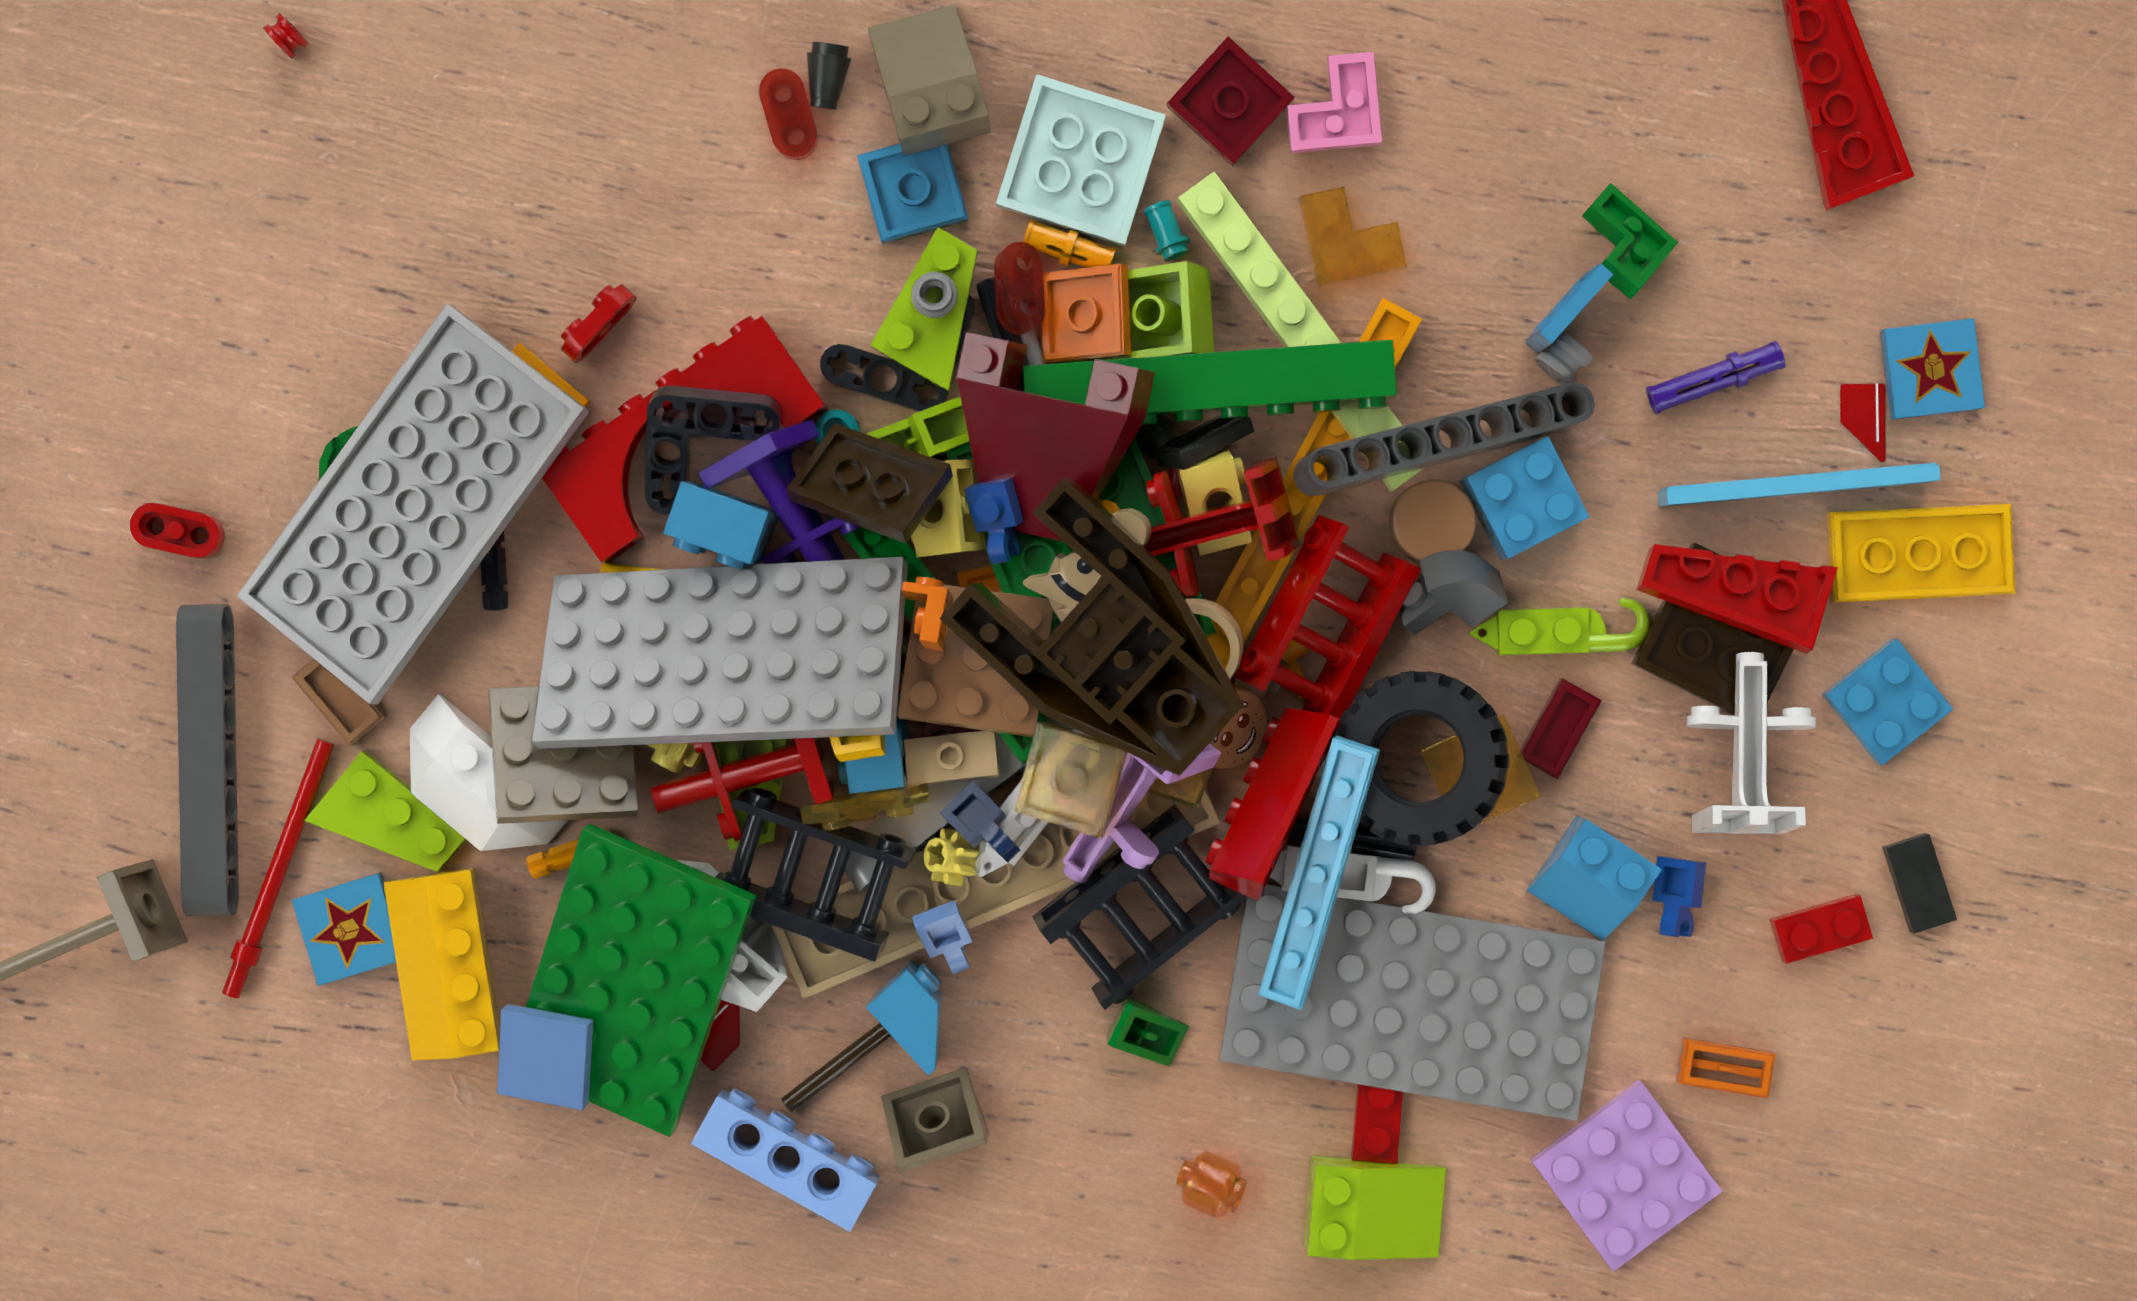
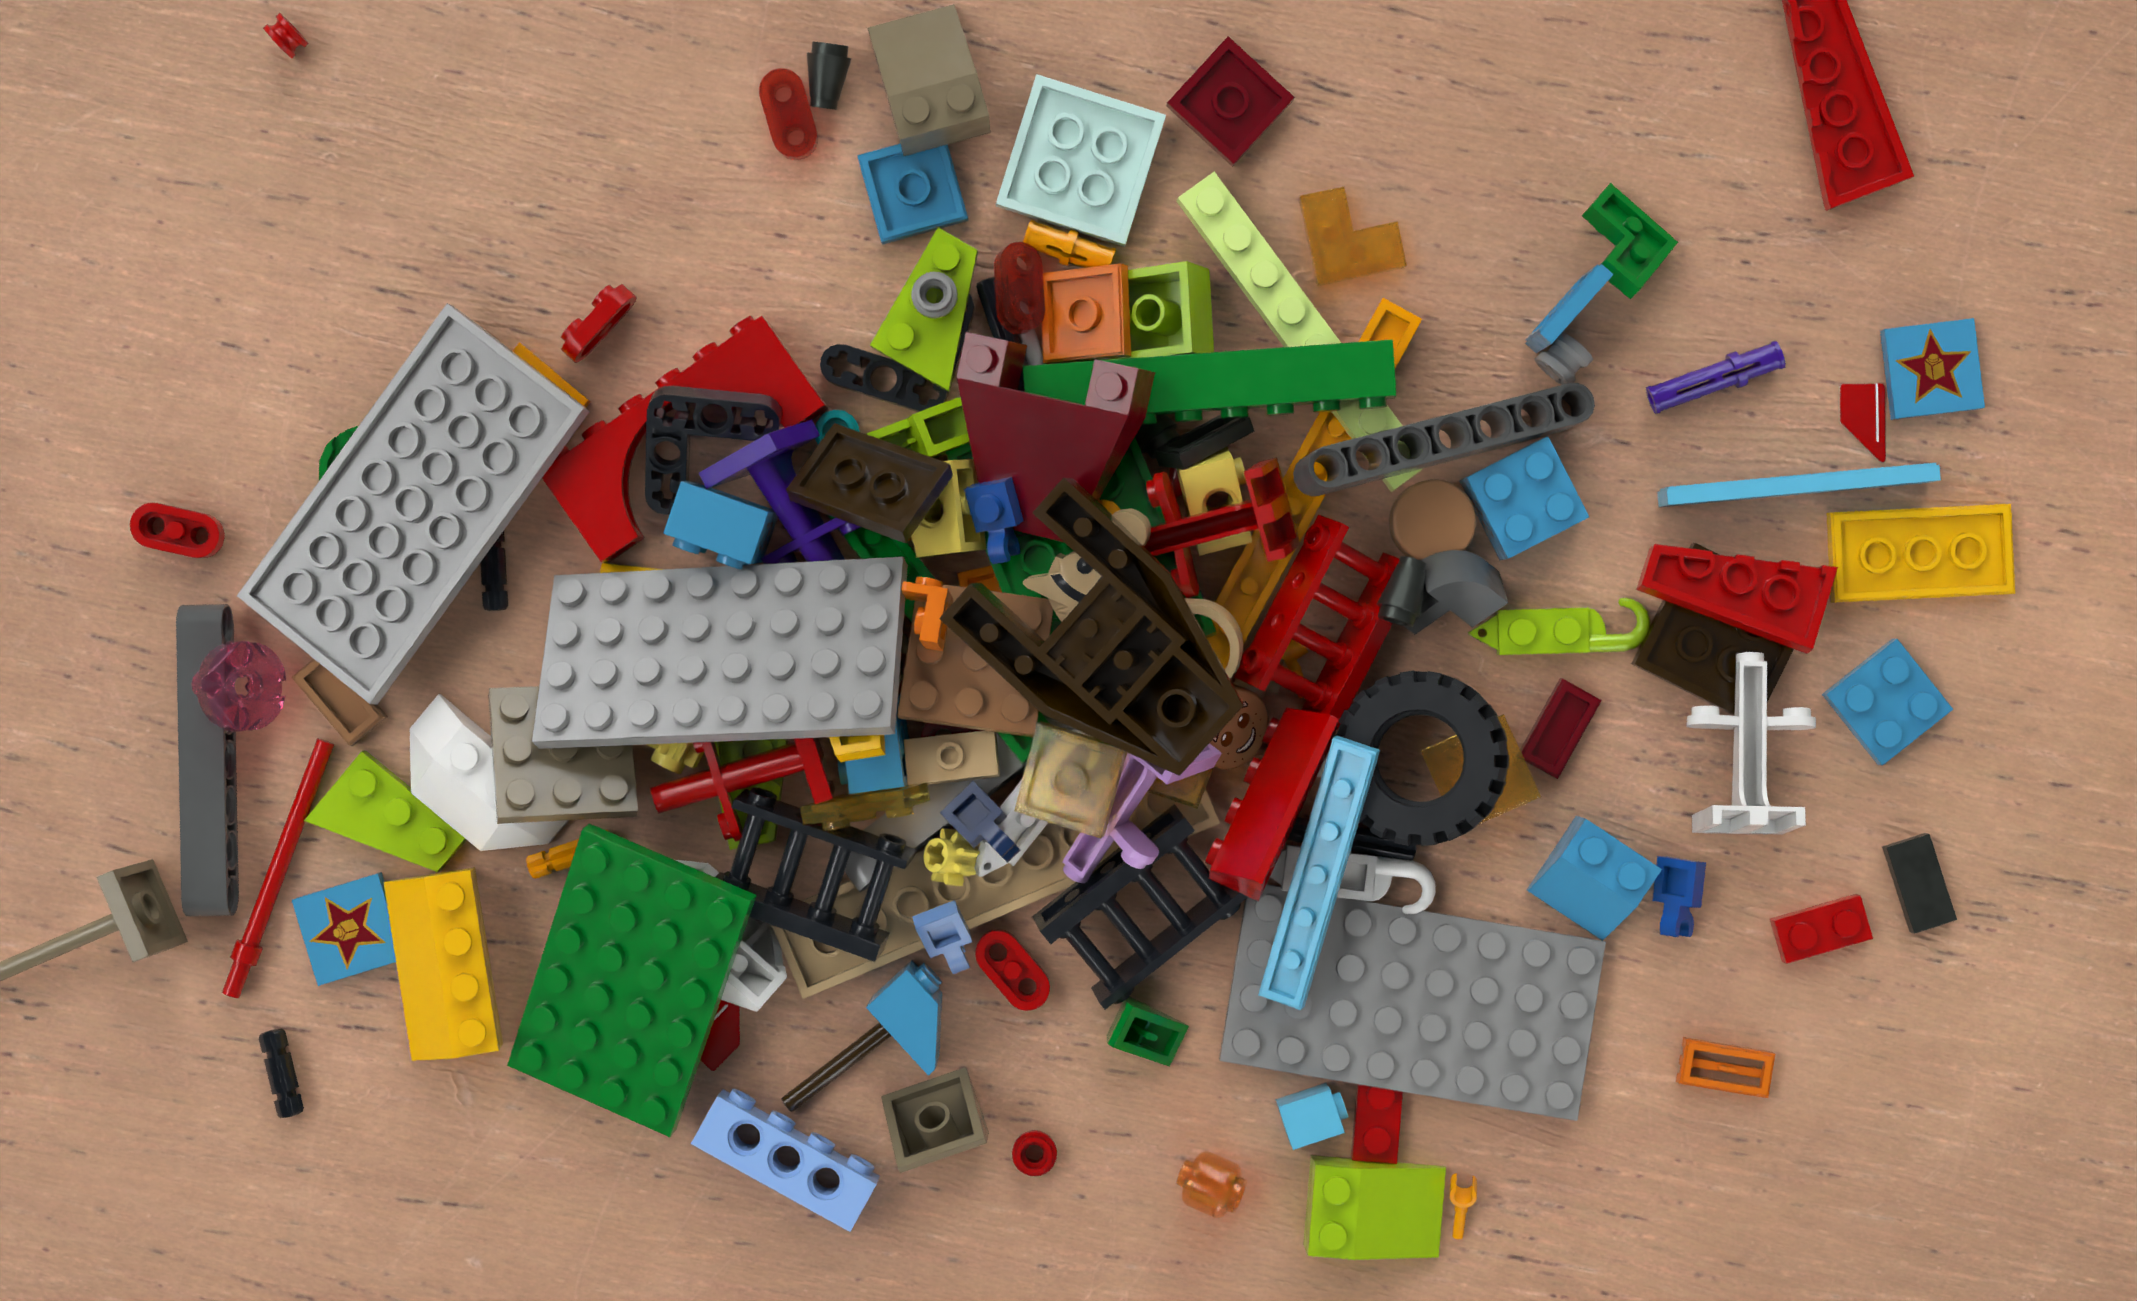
(217, 692): none -> clear pink plate
(281, 1073): none -> black axle
(545, 1056): medium blue tile -> none
(1012, 969): none -> red plate
(1027, 1165): none -> red plate
(1166, 231): teal pin -> none
(1312, 1115): none -> medium azure brick
(1349, 117): bright pink plate -> none
(1403, 594): none -> pearl dark grey cone
(1462, 1199): none -> light orange hand
(1626, 1175): lavender plate -> none

